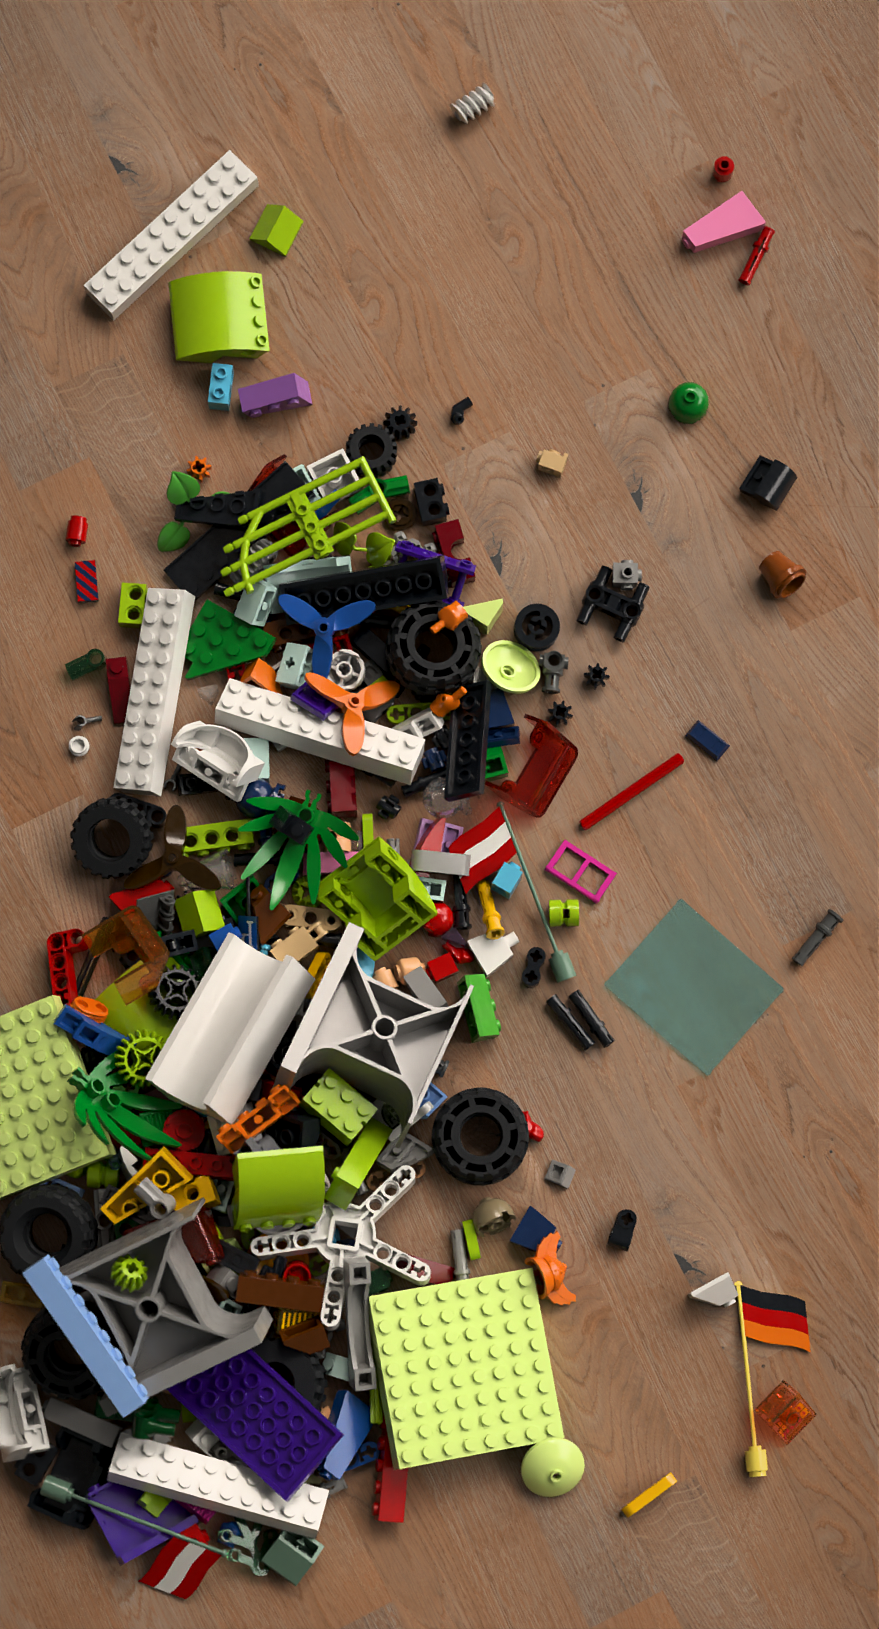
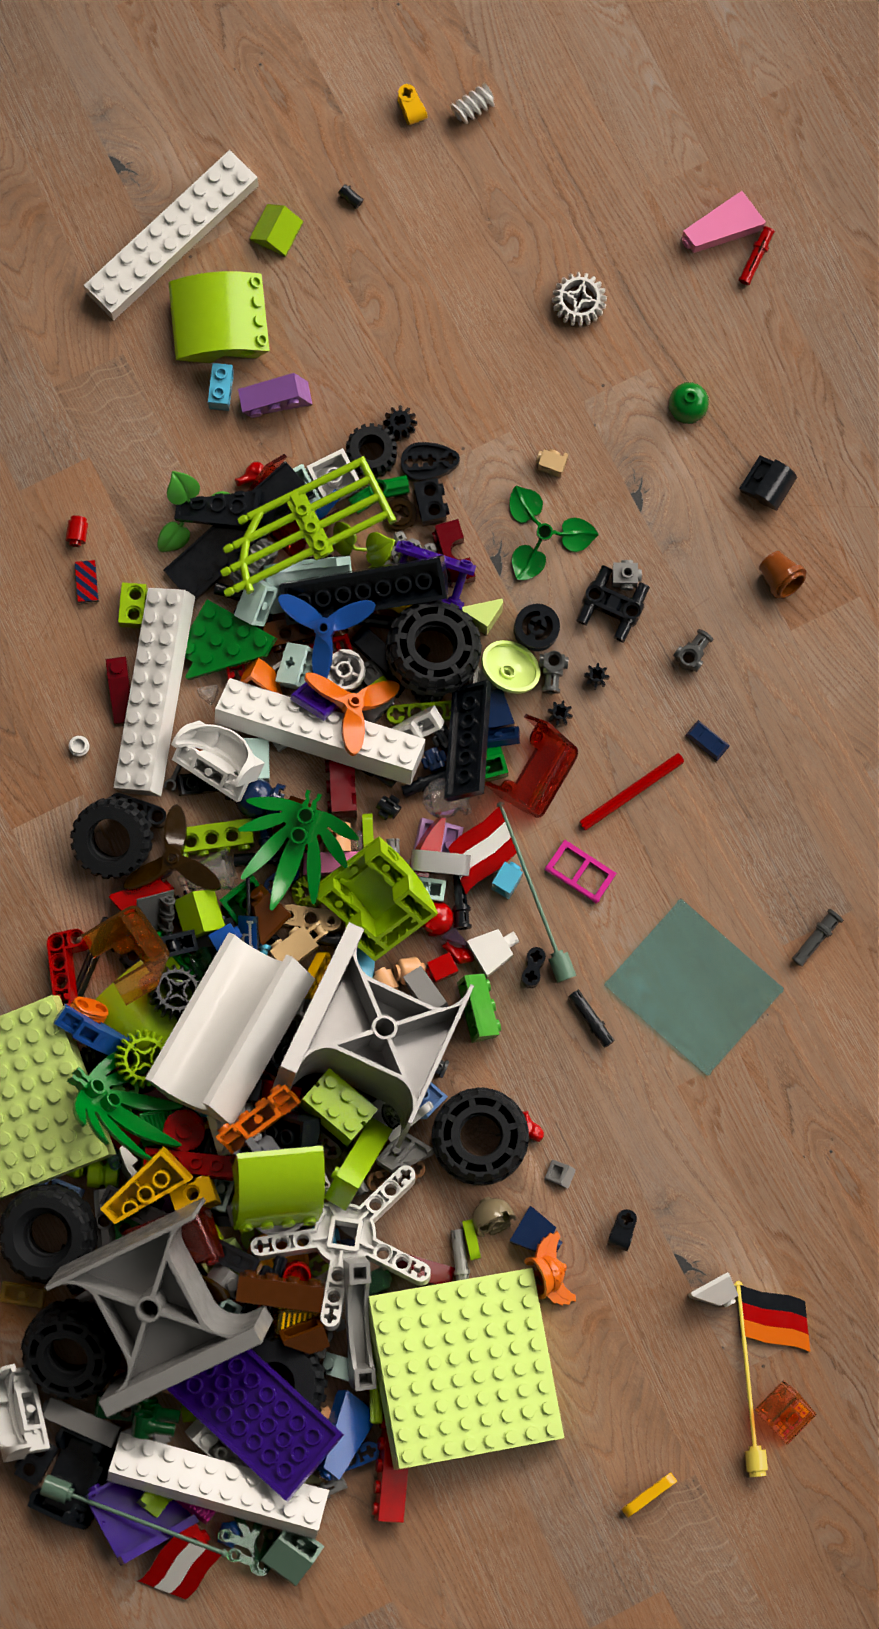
(83, 721): dark grey hand -> none
(84, 665): clear green piece -> none
(85, 1335): light blue brick -> none
(129, 1273): lime gear -> none
(154, 1198): light grey piece -> none
(193, 470): orange gear -> none
(251, 473): none -> red animal
(291, 825): black slope -> none
(350, 196): none -> black pin
(412, 107): none -> yellow piece
(424, 450): none -> black piece
(445, 702): orange piece -> none
(450, 617): orange piece -> none
(457, 411): black arm -> none
(491, 917): yellow pin -> none
(528, 561): none -> green plant
(547, 1459): yellowish green dish -> none
(556, 913): lime wheel -> none
(564, 1014): black pin -> none
(586, 301): none -> white gear
(694, 650): none -> dark grey connector
(723, 169): red brick -> none

